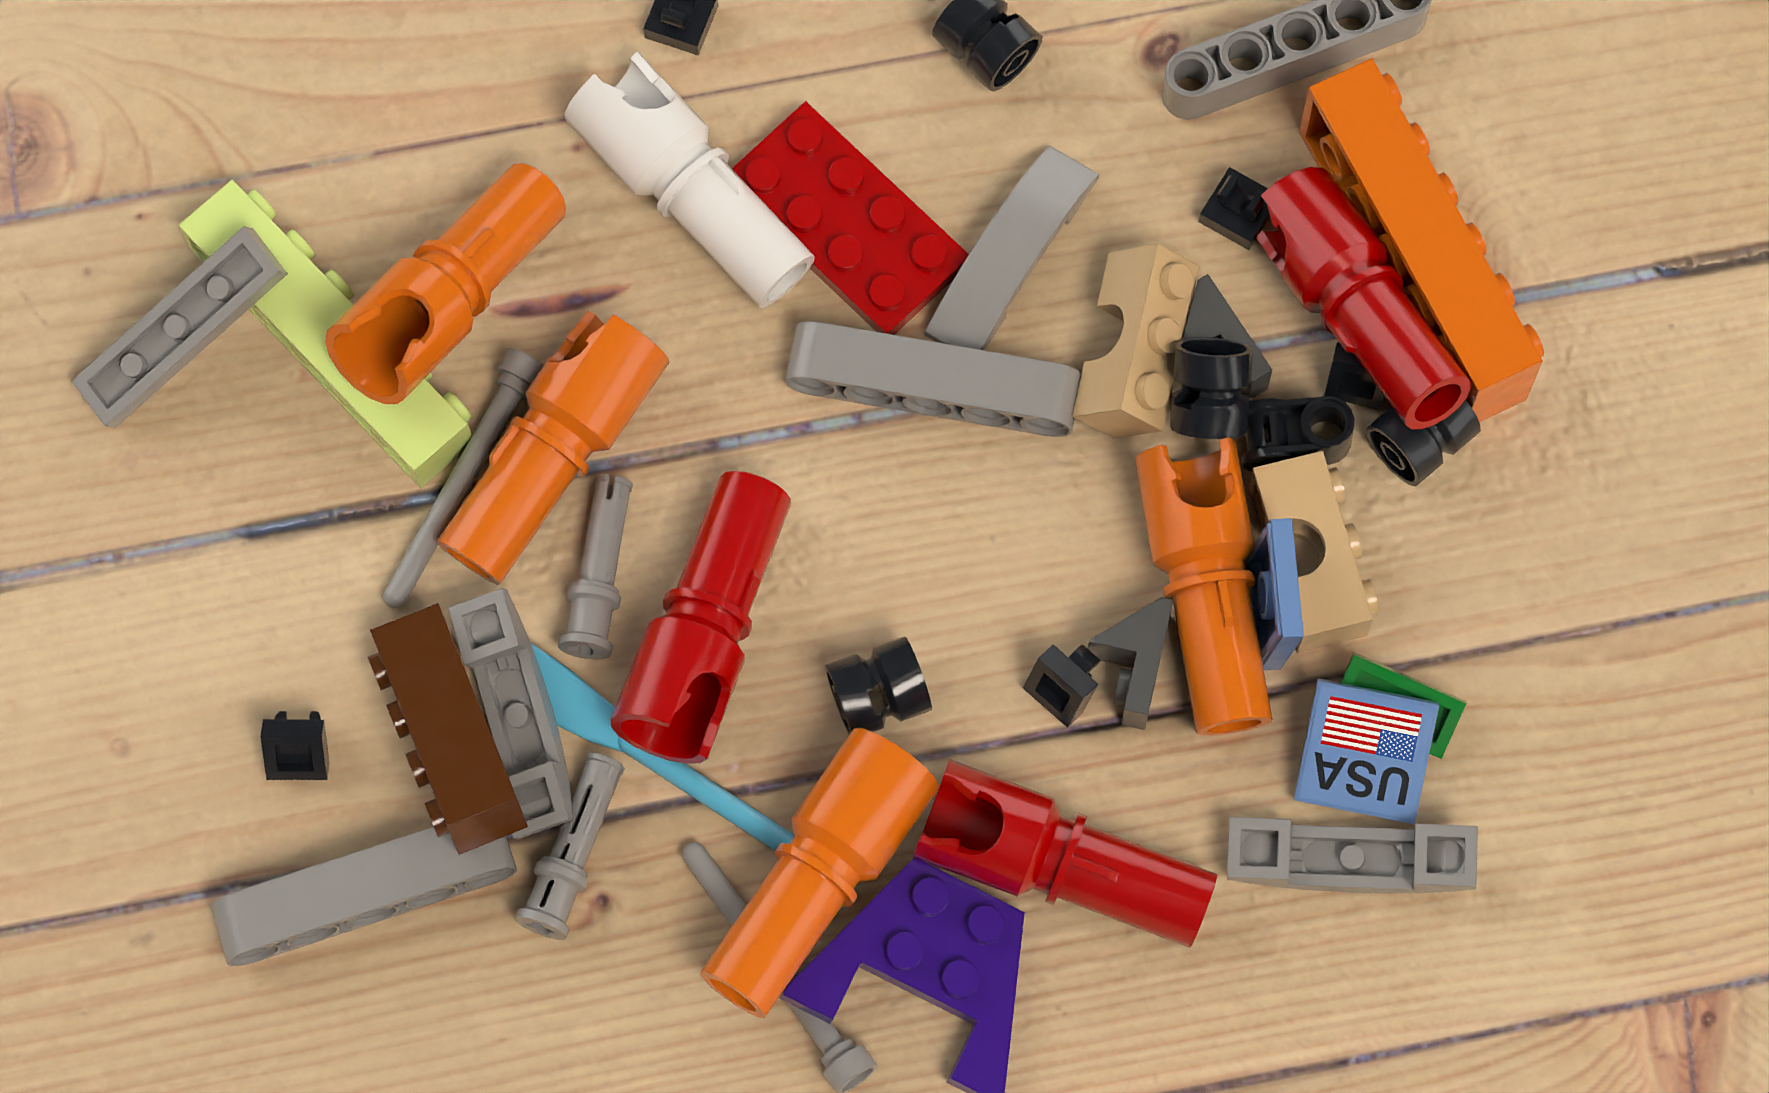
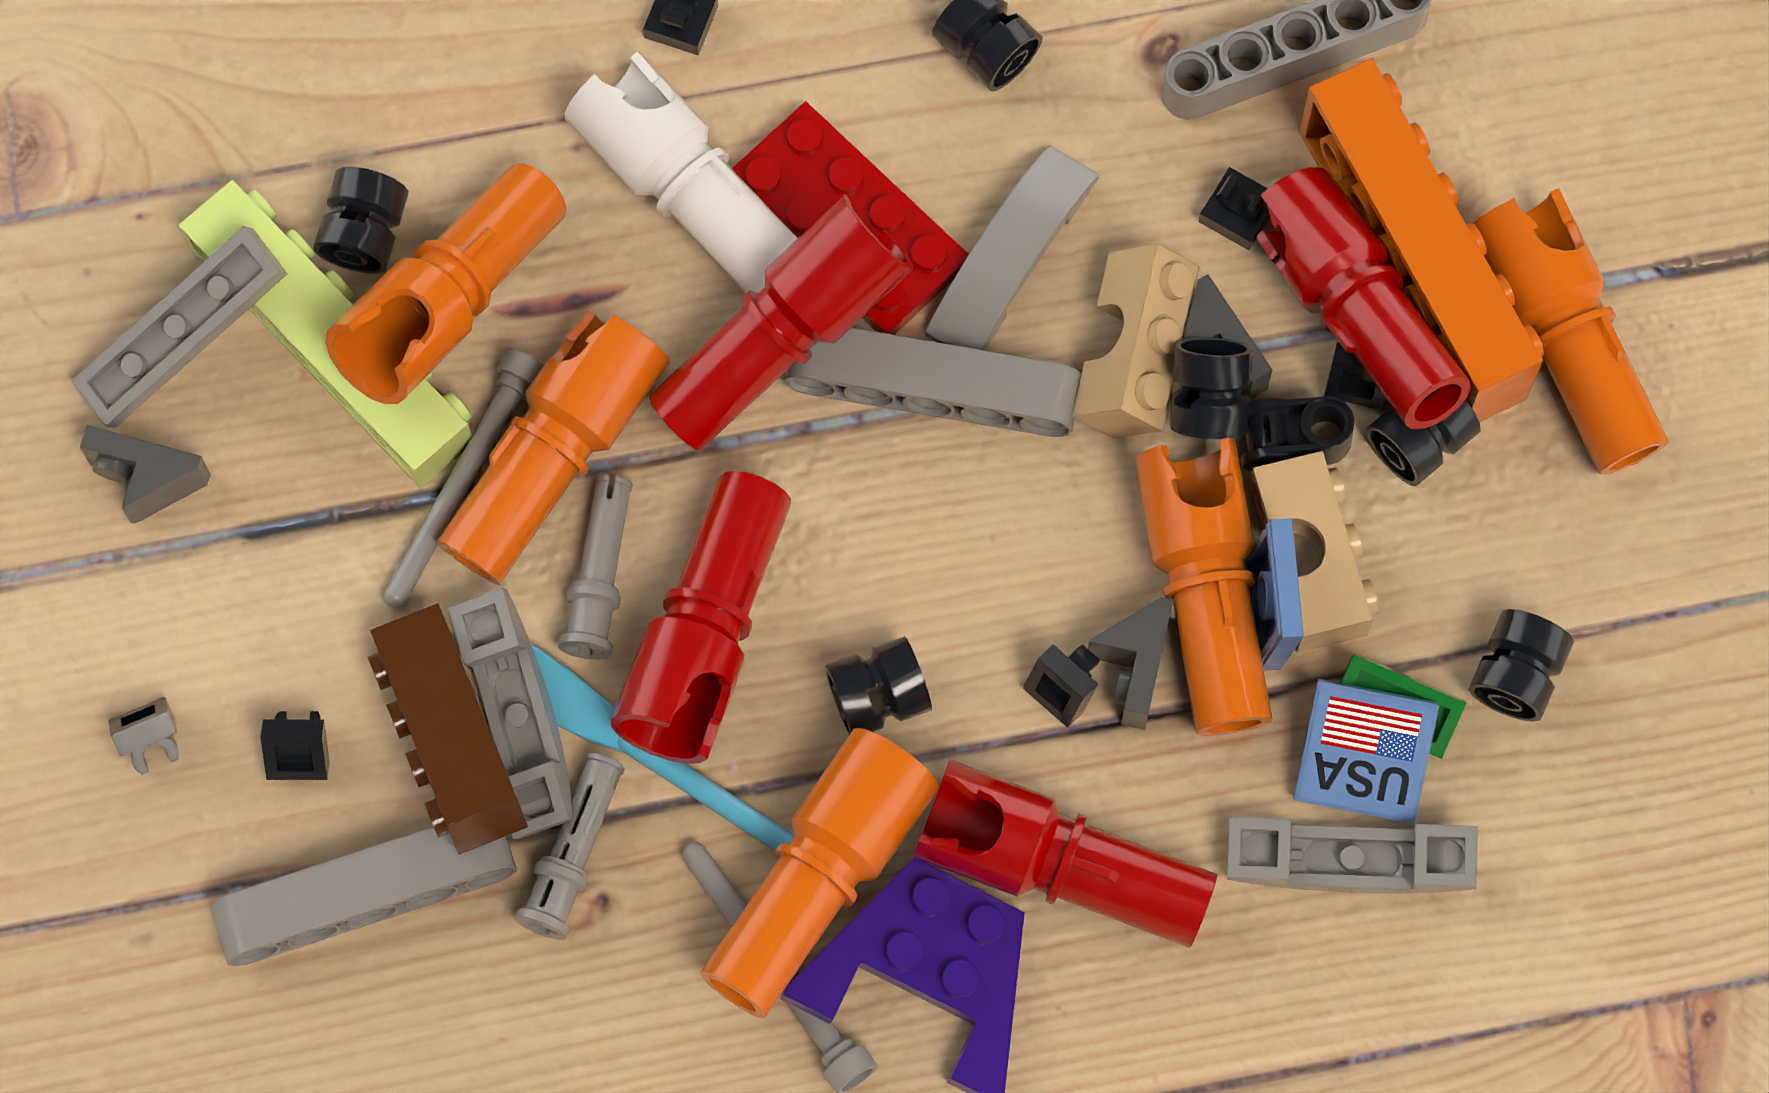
(142, 728): none -> tile
(156, 471): none -> dark grey slope
(363, 213): none -> black wheel
(808, 297): none -> red piece
(1523, 658): none -> black wheel
(1559, 296): none -> orange piece

